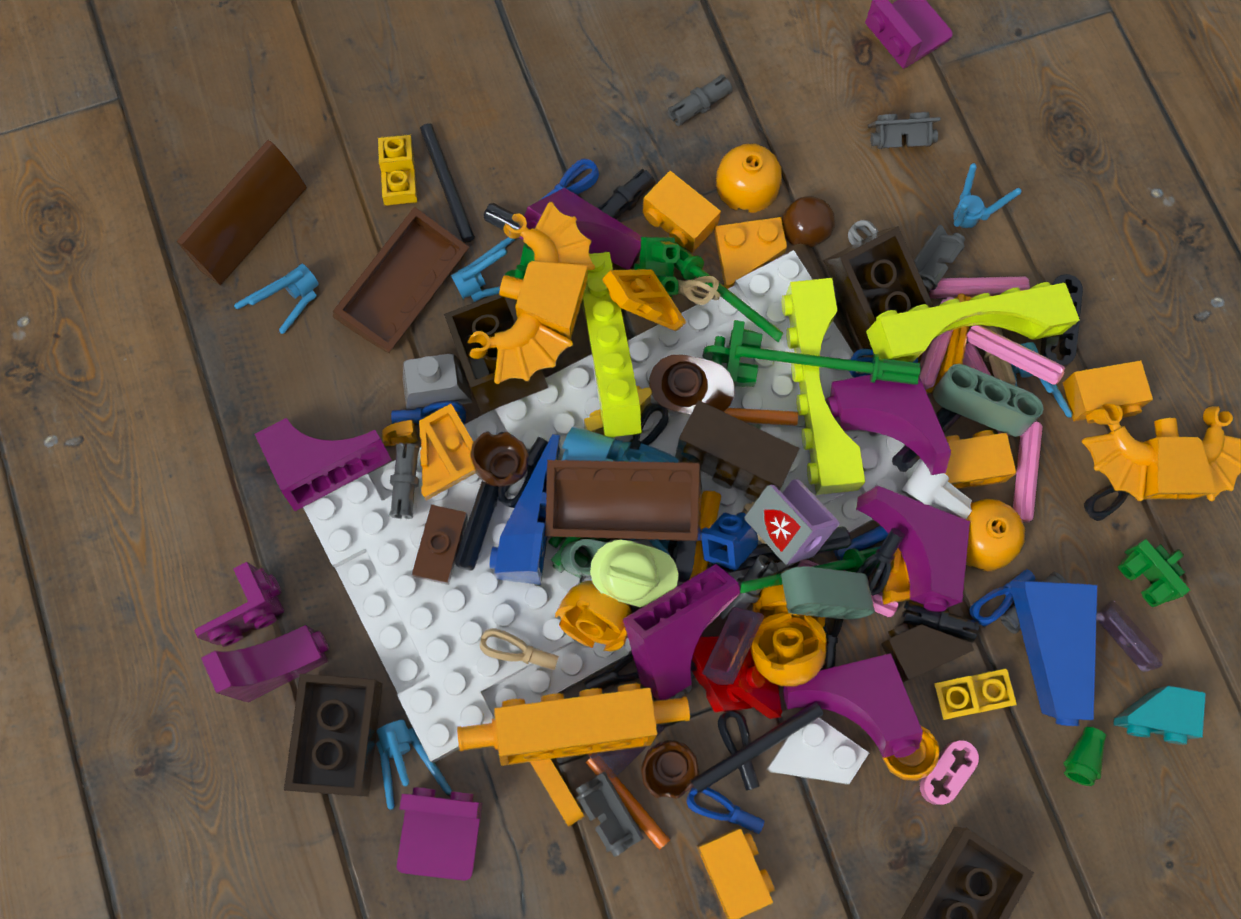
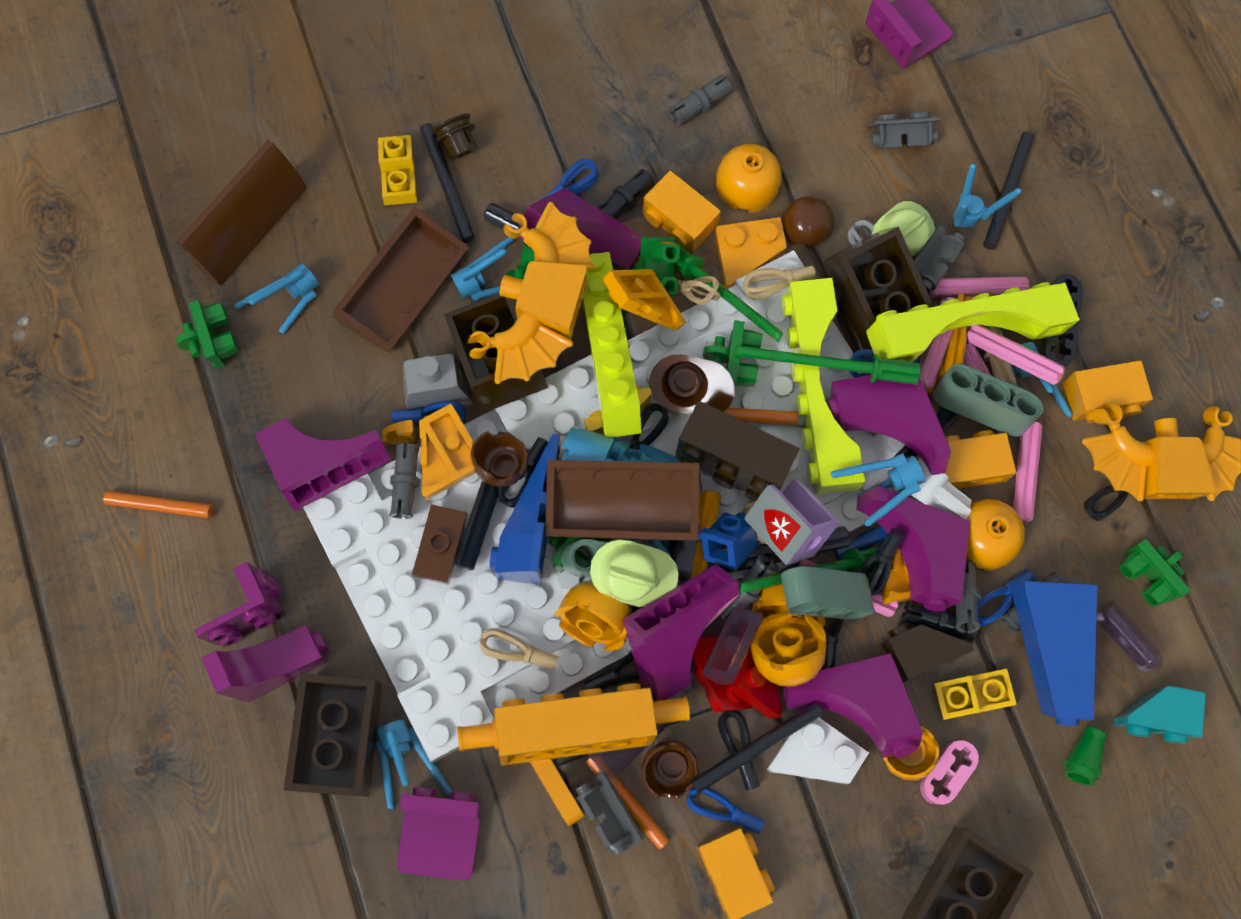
(158, 504): none -> orange bar
(213, 346): none -> green hips
(456, 136): none -> dark brown piece
(786, 276): none -> tan piece
(904, 475): none -> dark azure plant
(913, 223): none -> yellowish green piece
(968, 609): none -> dark grey pin
(1011, 183): none -> black bar

